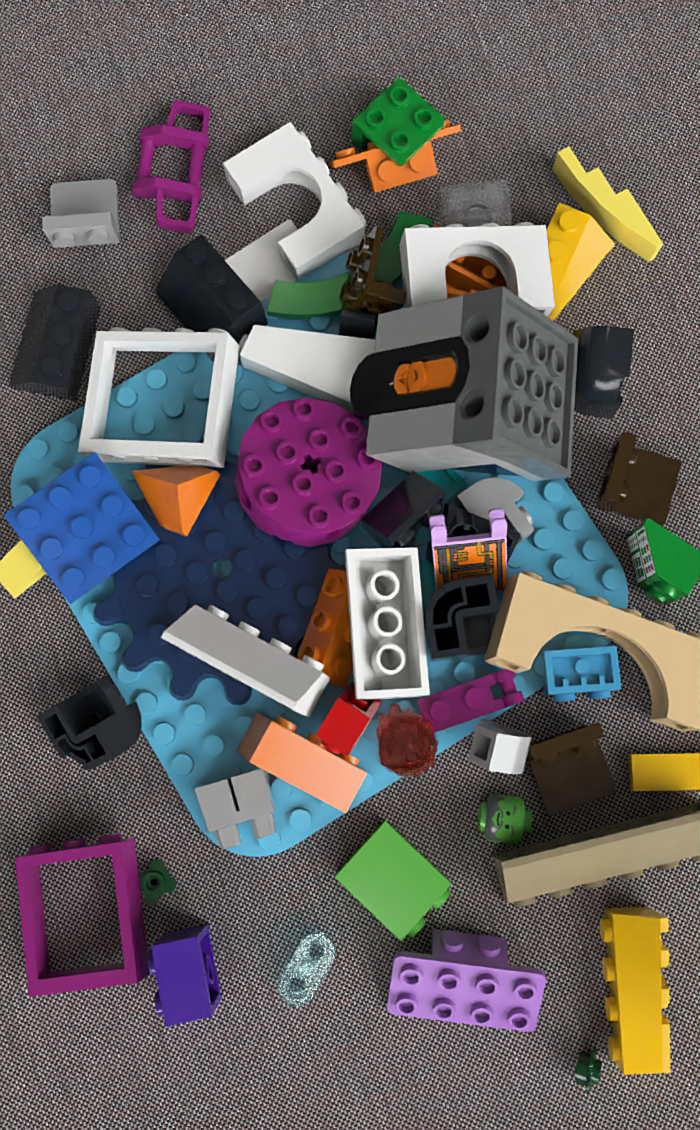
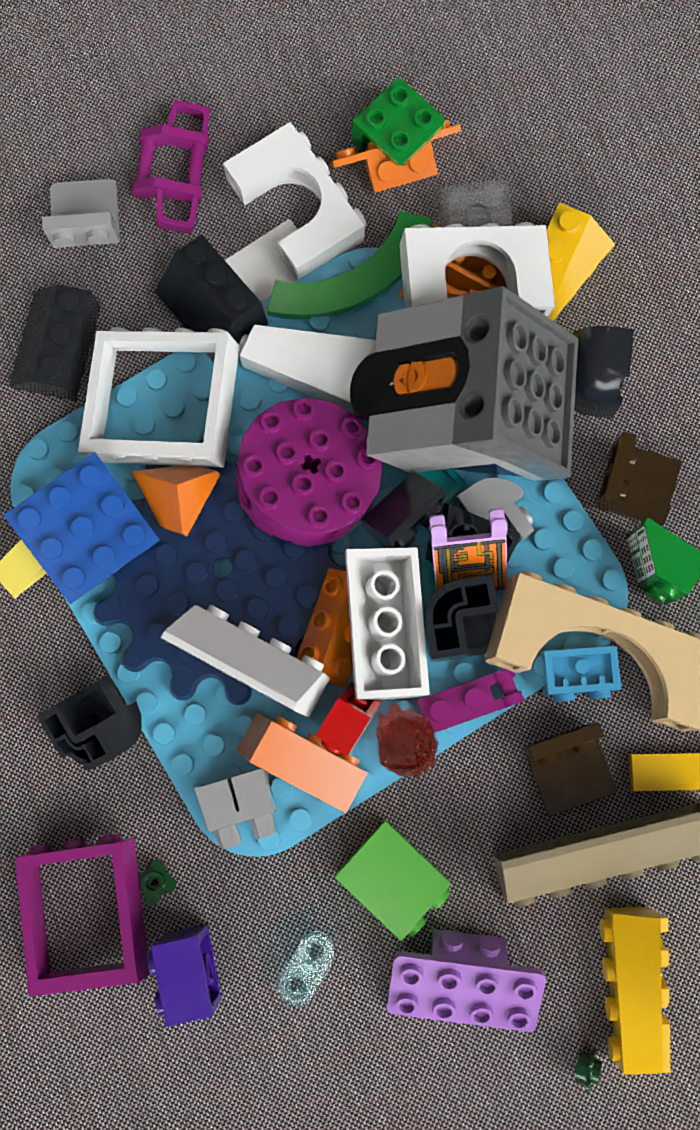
(357, 324): black slope -> none
(360, 290): dark brown bracket -> none
(499, 748): light grey brick -> none
(503, 818): bright green head -> none
(613, 212): light yellow slope -> none

